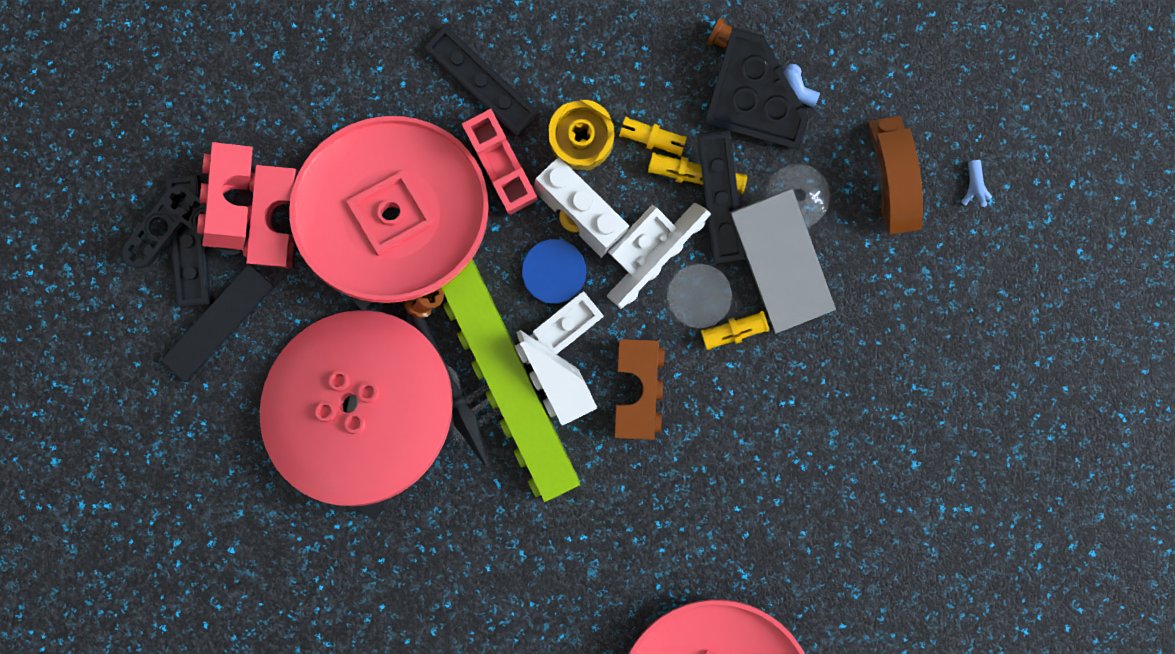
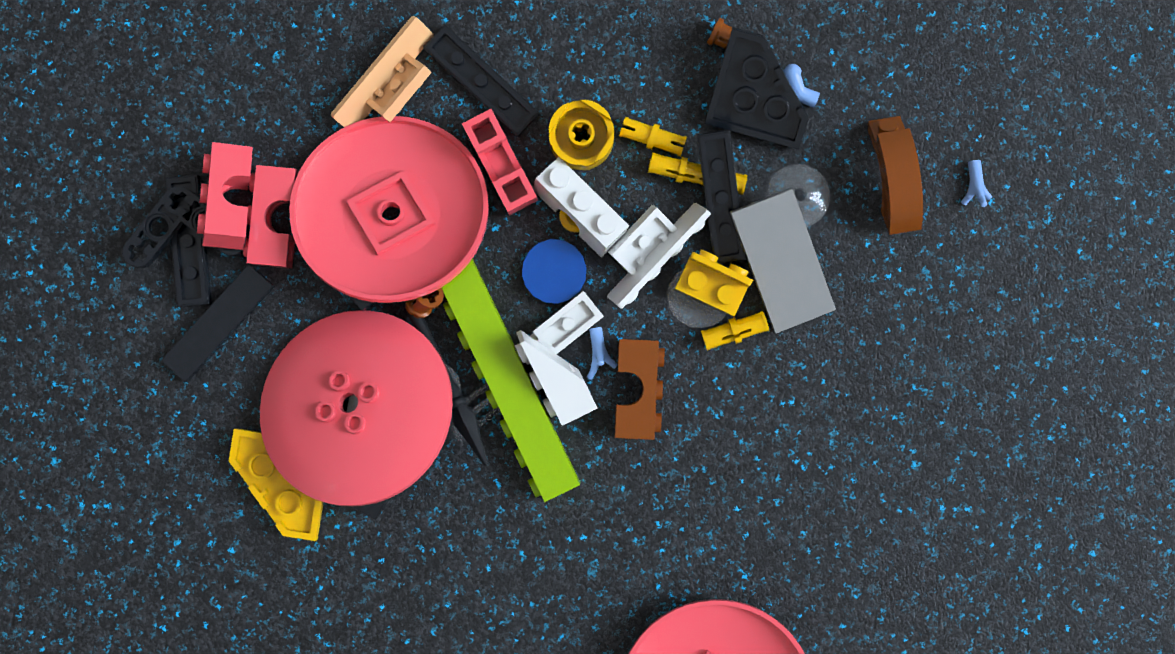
(291, 510): none -> yellow plate
(389, 79): none -> light nougat bracket
(599, 352): none -> light blue bar
(713, 282): none -> yellow bracket

